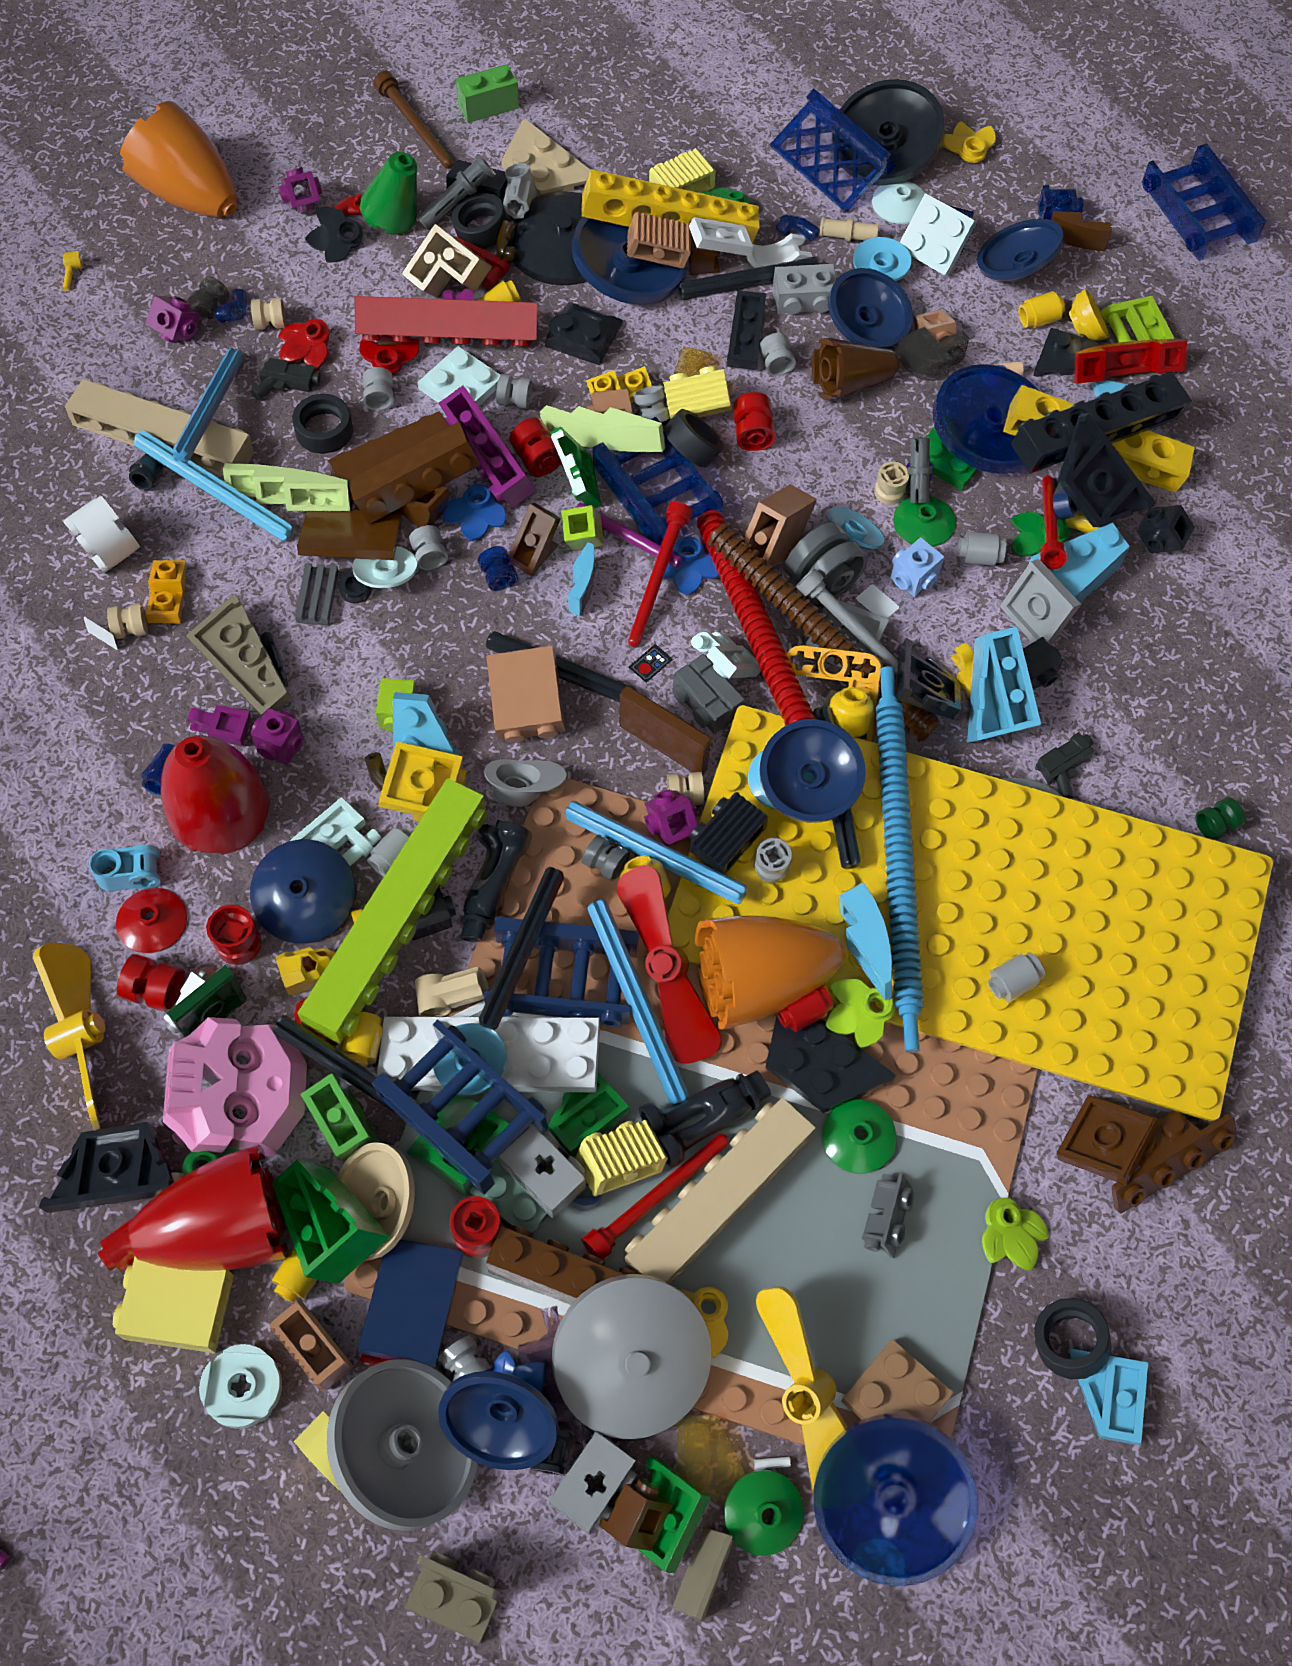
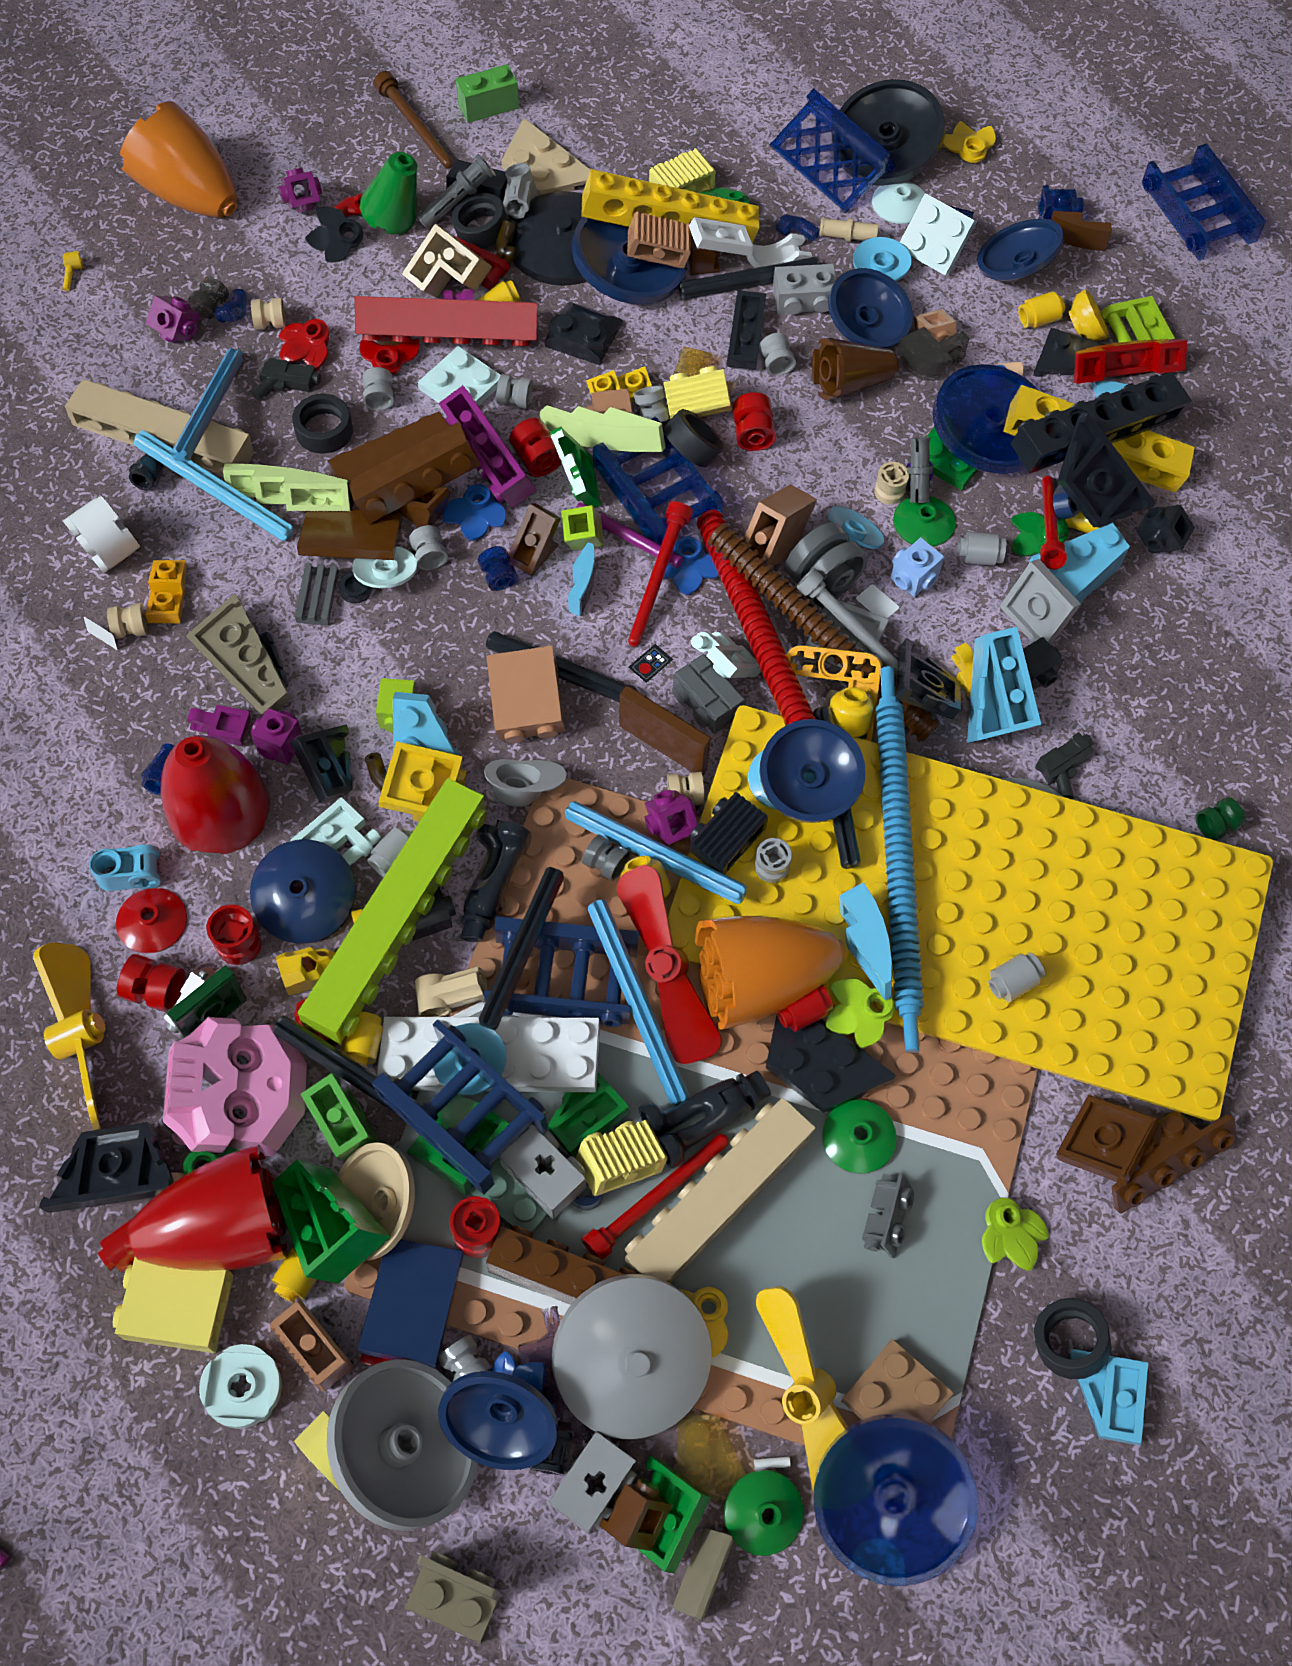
(325, 762): none -> black wing

